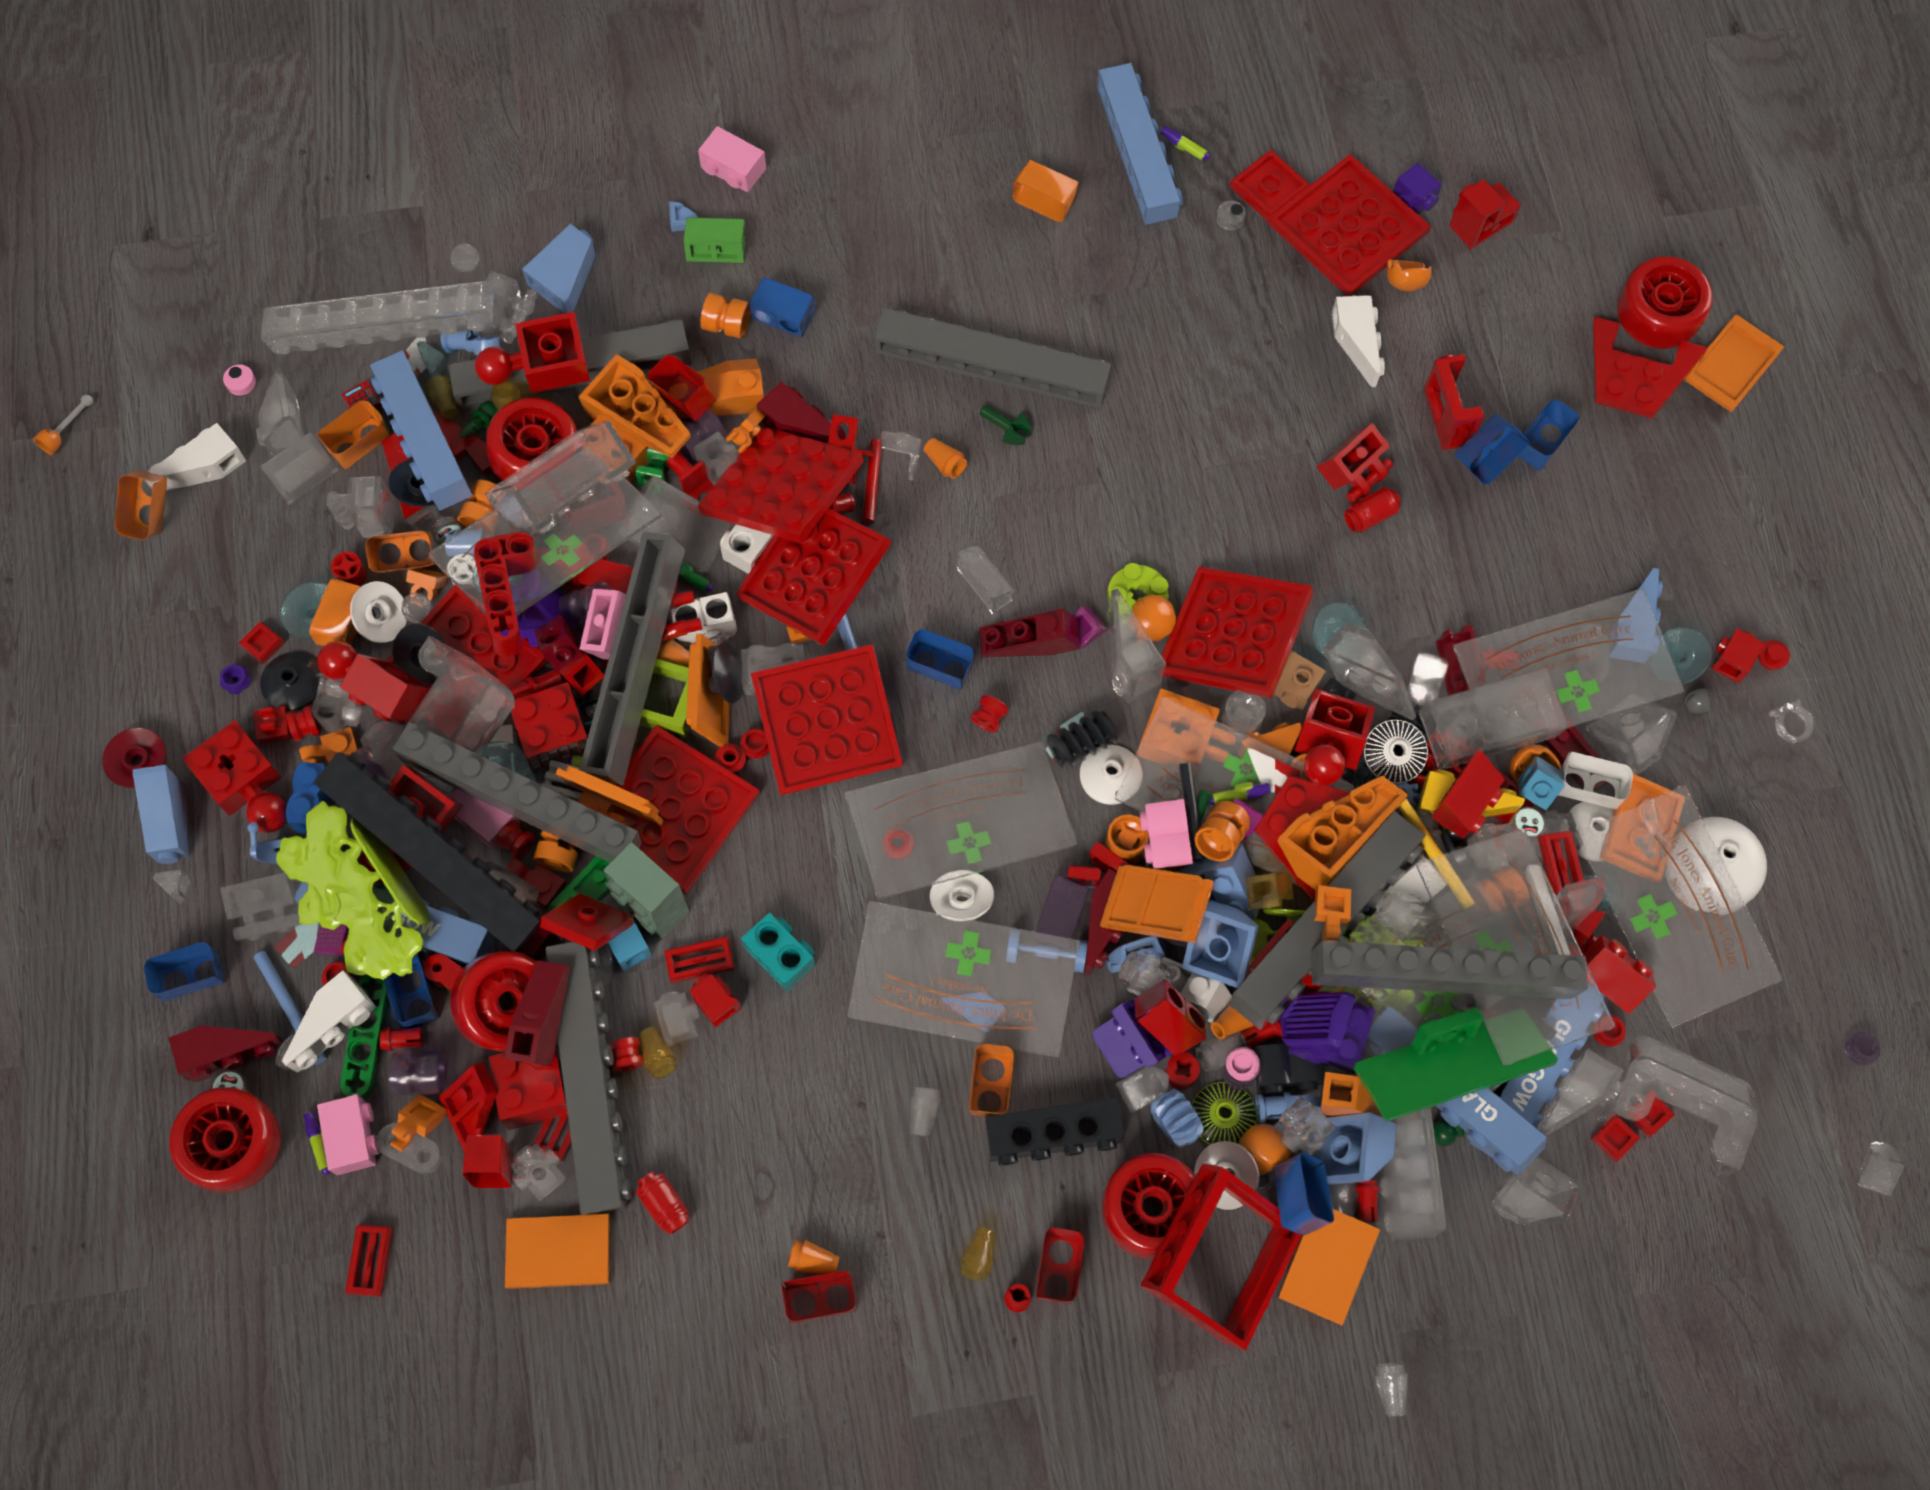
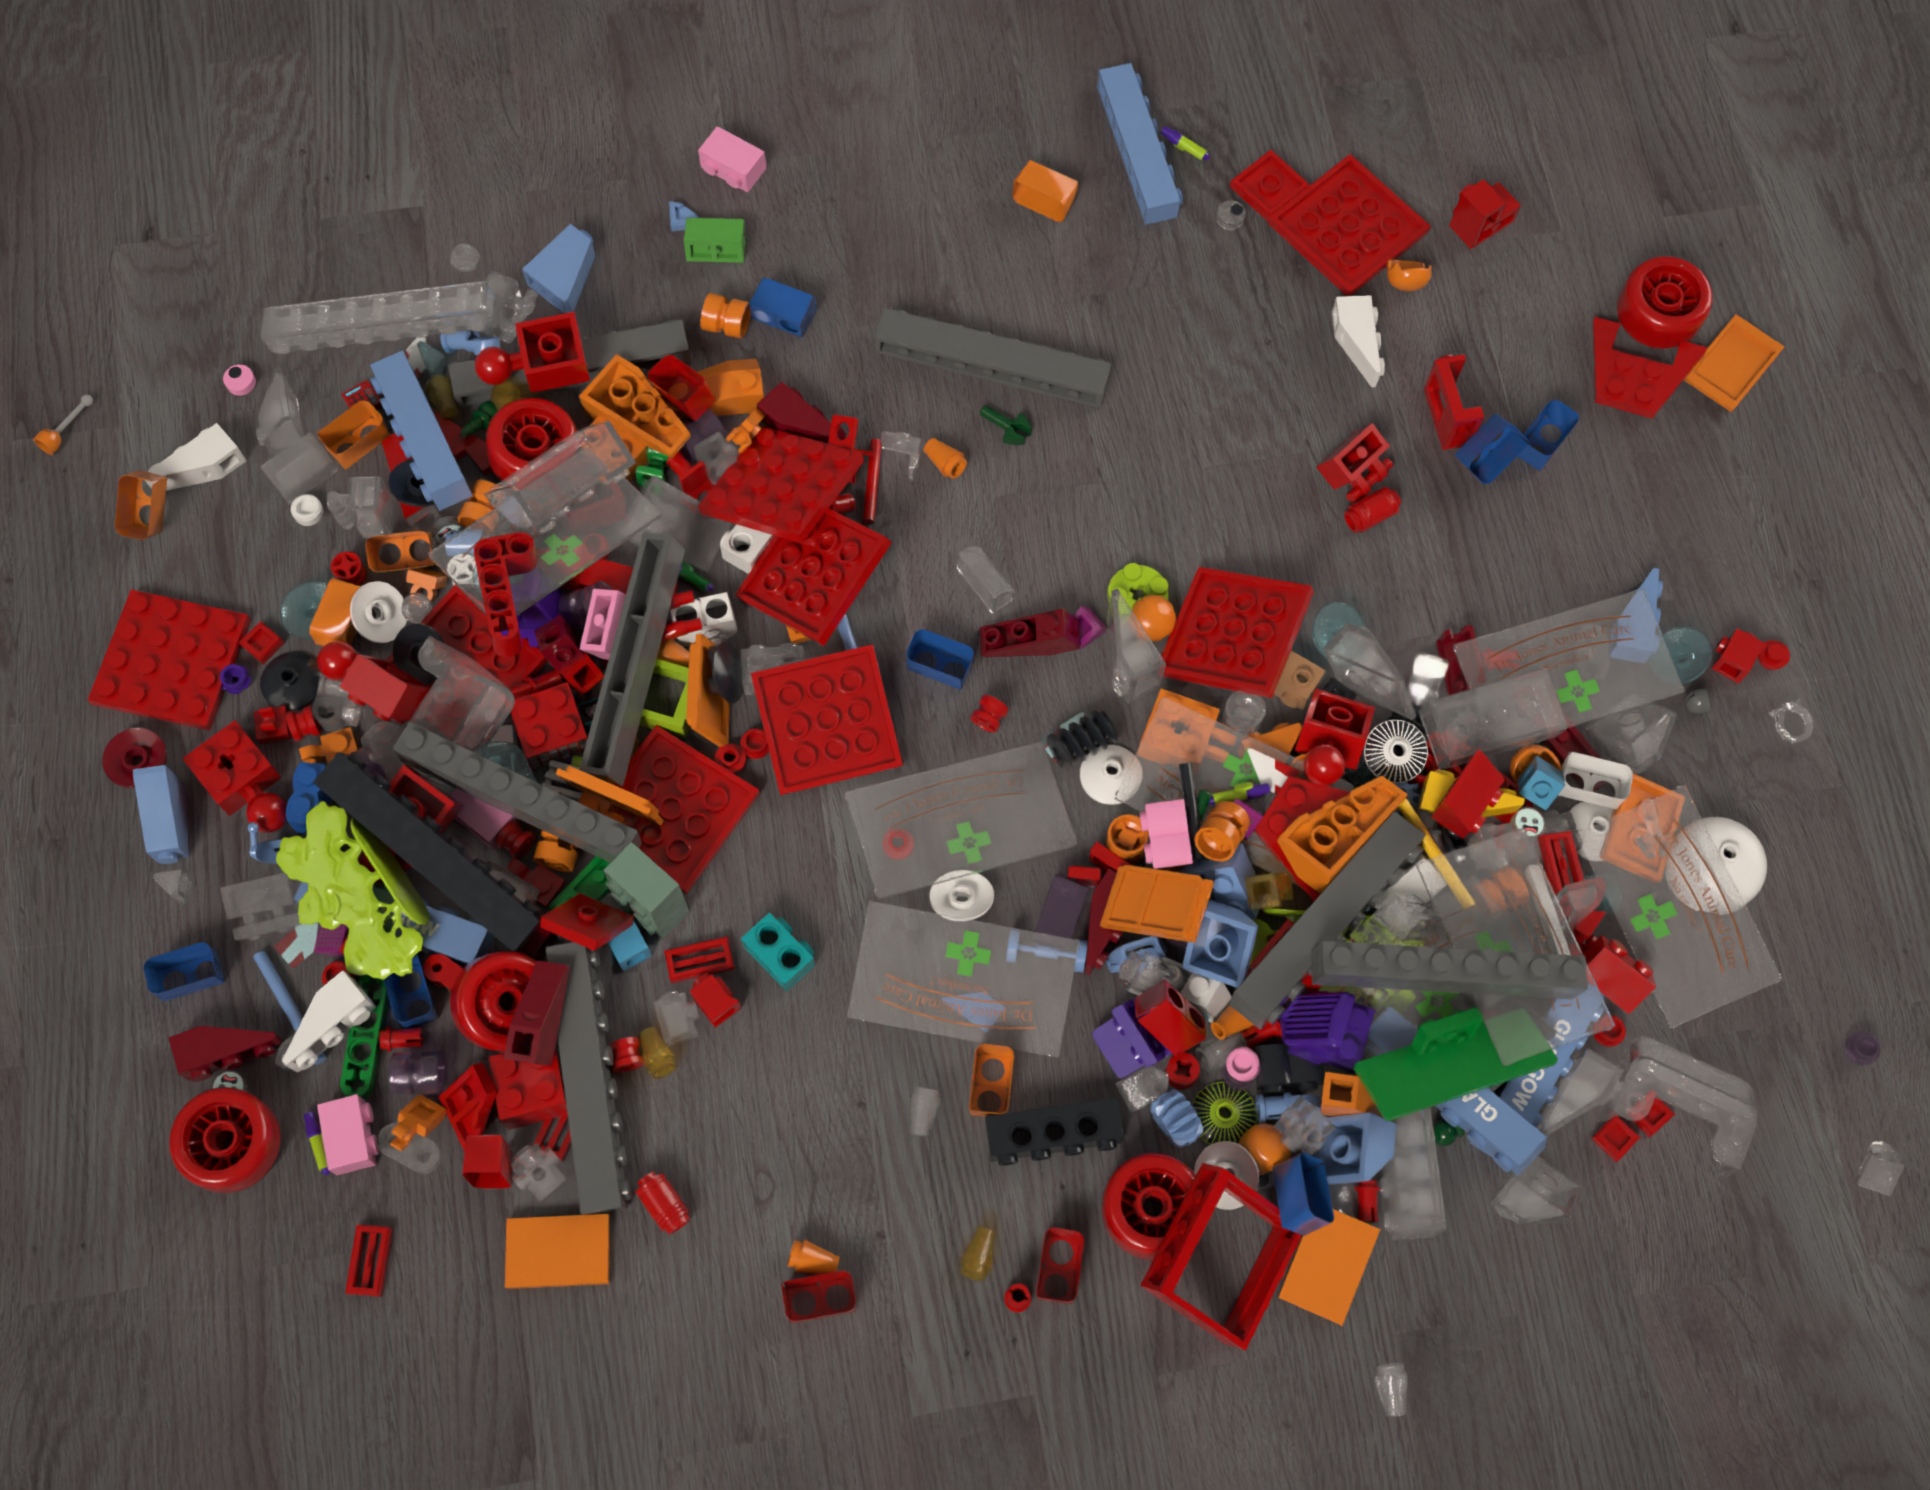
(168, 659): none -> red plate
(307, 510): none -> white tile
(1333, 909): orange plate -> none
(1418, 189): dark purple brick -> none

